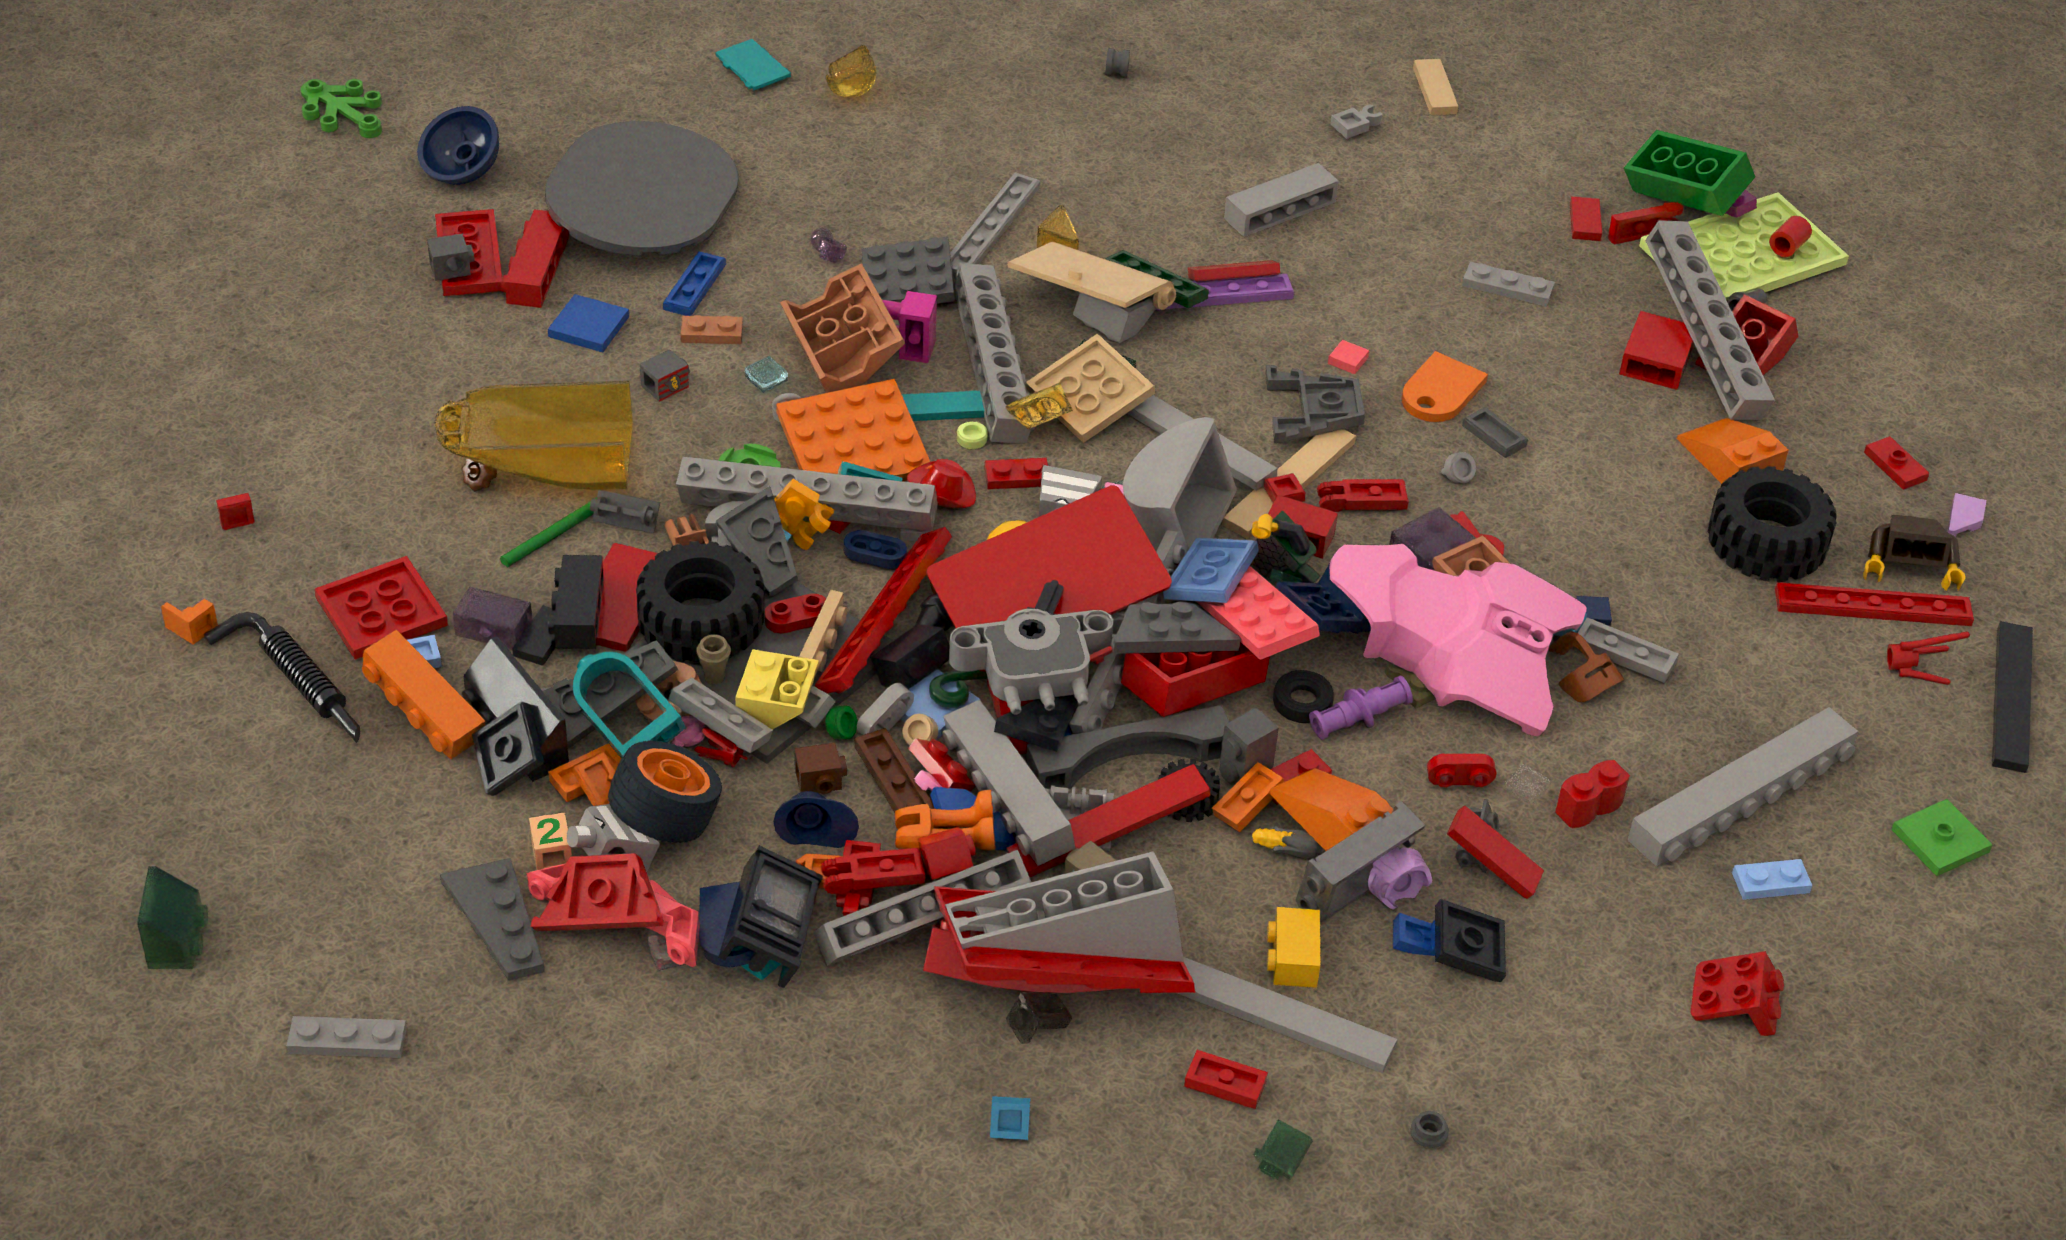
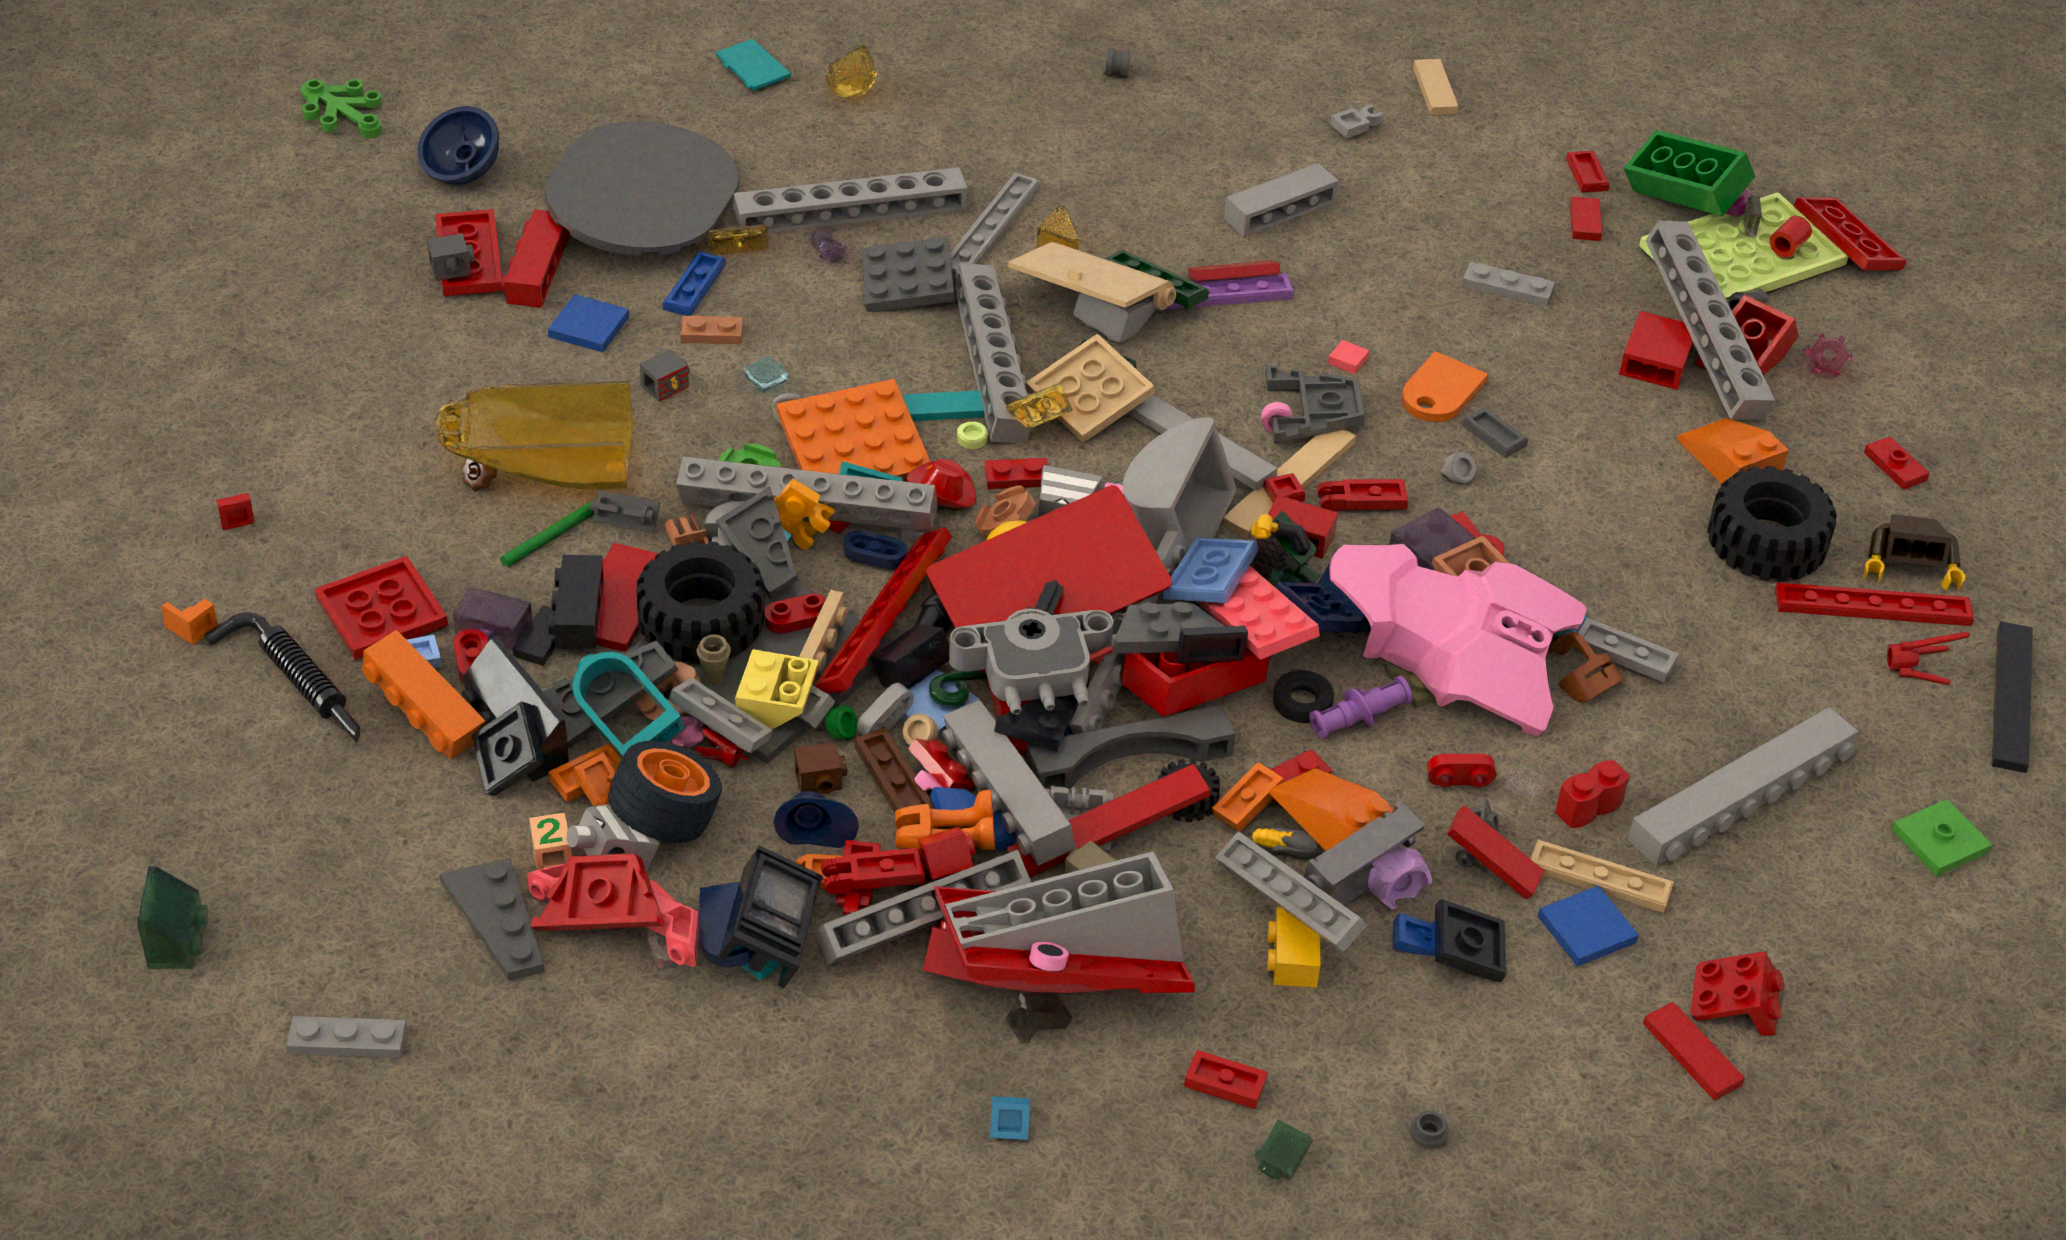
(467, 647): none -> red plate
(738, 239): none -> clear yellow slope
(845, 330): nougat piece -> none
(852, 200): none -> light grey brick
(916, 324): dark pink brick -> none
(1012, 505): none -> nougat plate
(1048, 956): none -> bright pink tile
(1212, 644): none -> black tile
(1245, 742): dark grey brick -> none
(1274, 409): none -> bright pink tile
(1290, 1017): light grey tile -> none
(1291, 891): none -> light grey plate
(1587, 171): none -> red tile
(1588, 925): none -> blue tile
(1597, 608): dark blue tile -> none
(1612, 878): none -> tan tile
(1639, 223): red hinge -> none
(1693, 1051): none -> red tile
(1752, 216): none -> clear smoke tile
(1772, 879): light blue plate -> none
(1828, 343): none -> clear pink rock
(1850, 233): none -> red tile
(1966, 514): lavender tile -> none

